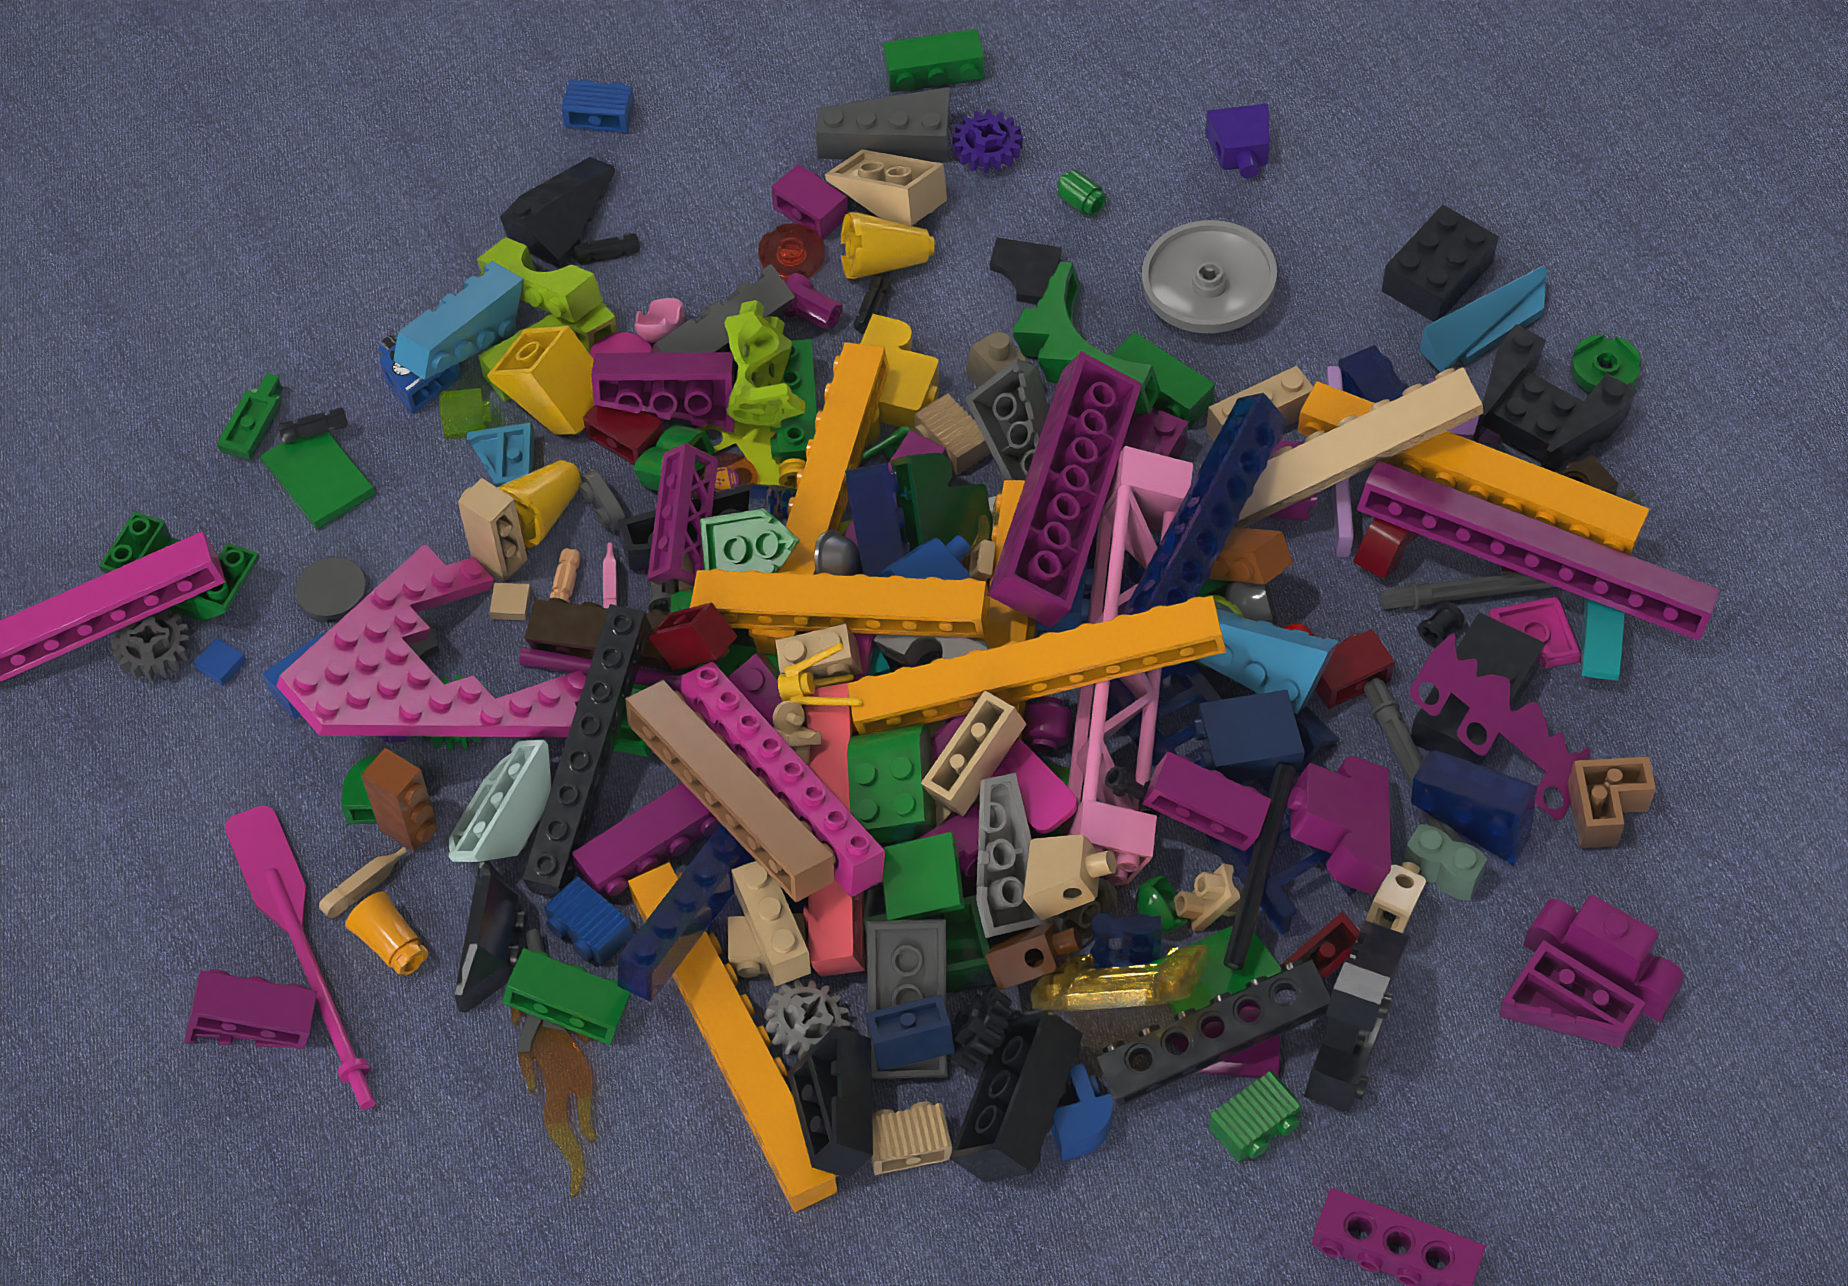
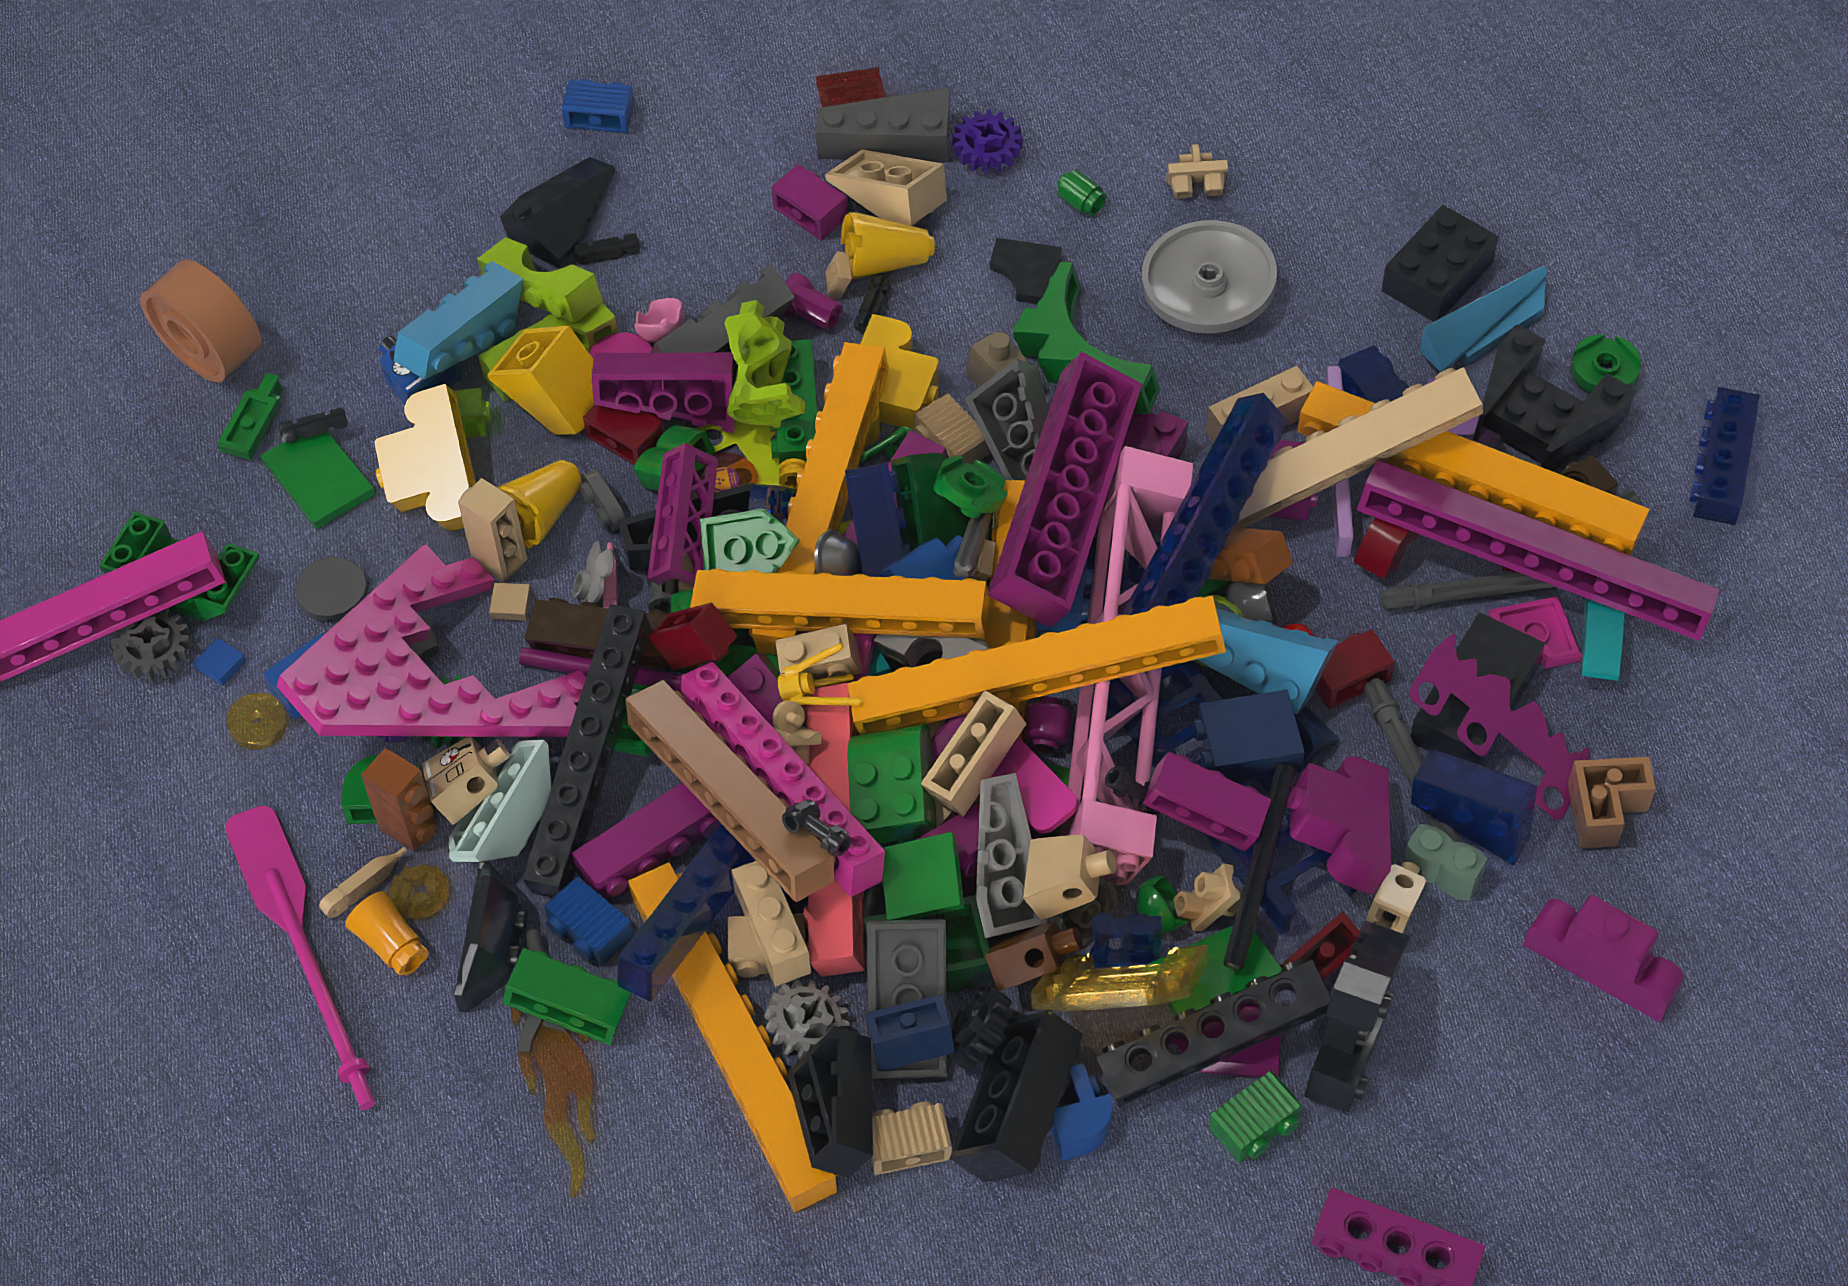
(201, 320): none -> nougat piece
(250, 1009): magenta wedge -> none
(255, 707): none -> clear yellow piece
(422, 904): none -> clear yellow gear
(428, 461): none -> brick
(463, 776): none -> tan torso
(505, 451): dark azure wing -> none
(566, 574): light nougat axle -> none
(590, 583): none -> light grey plate
(792, 250): clear red tile -> none
(807, 815): none -> black bar
(838, 275): none -> tan tile
(849, 87): none -> clear red plate
(933, 60): green brick -> none
(971, 487): none -> green plate
(971, 545): none -> dark grey axle
(1182, 389): green brick -> none
(1196, 168): none -> tan hips
(1240, 137): dark purple torso -> none
(1441, 623): black bush -> none
(1571, 999): magenta wedge -> none
(1725, 455): none -> clear blue brick

